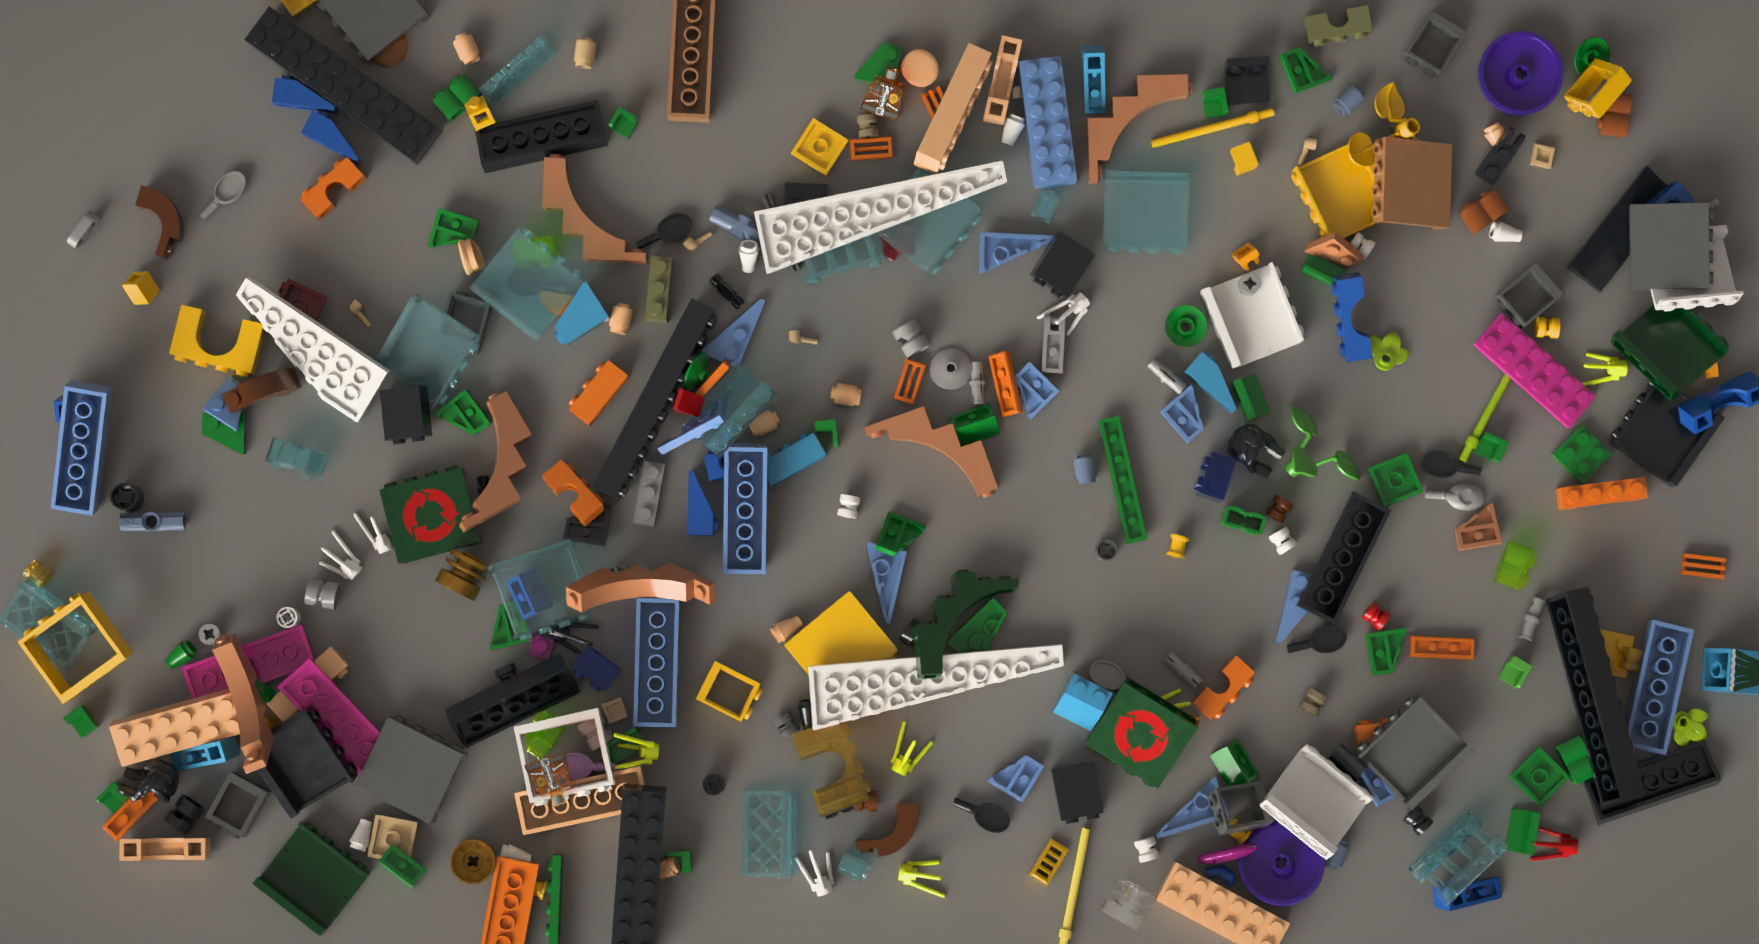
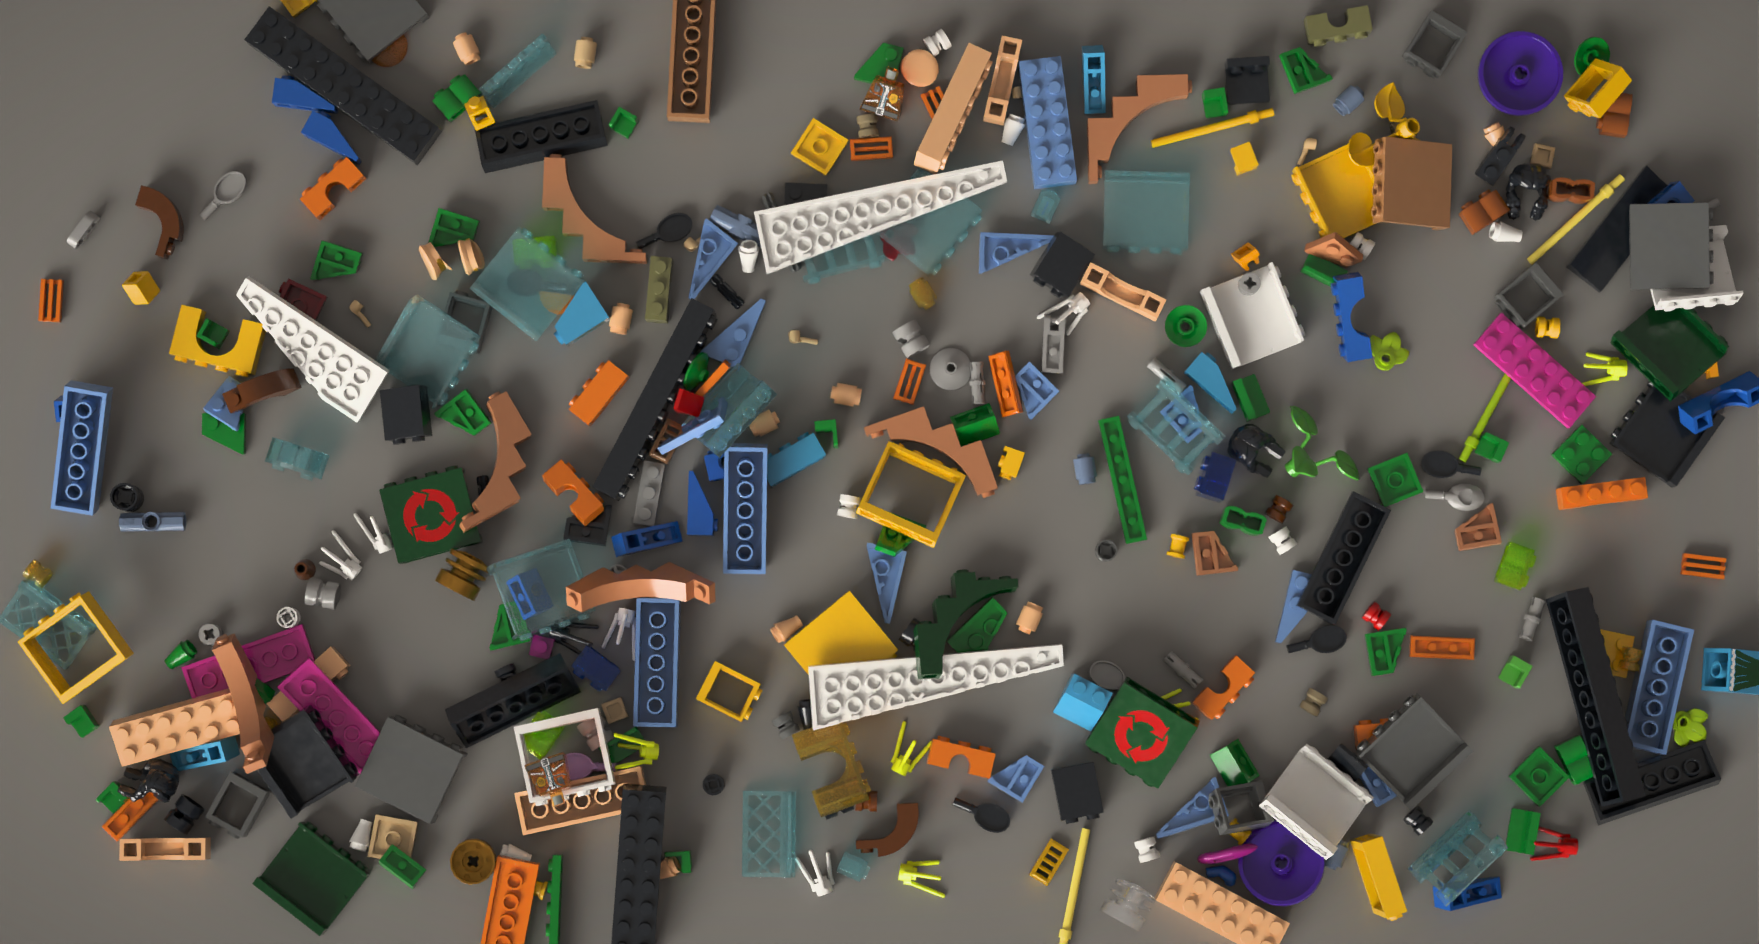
(42, 304): none -> orange tile
(212, 333): none -> green panel
(309, 569): none -> reddish brown cone
(335, 261): none -> green wing
(433, 261): none -> light nougat piece
(624, 618): none -> white plant
(646, 539): none -> blue slope
(665, 459): none -> medium nougat slope
(712, 252): none -> medium blue wing
(895, 522): none -> yellow window
(922, 293): none -> clear yellow brick
(937, 42): none -> white wheel
(980, 759): none -> orange arch
(1010, 463): none -> yellow brick
(1029, 618): none -> light nougat brick
(1113, 288): none -> light nougat arch
(1180, 406): none -> clear light blue fence
(1210, 554): none -> nougat wing
(1378, 876): none -> yellow window
(1530, 177): none -> black hair
(1576, 191): none -> dark orange brick
(1605, 192): none -> light yellow bar

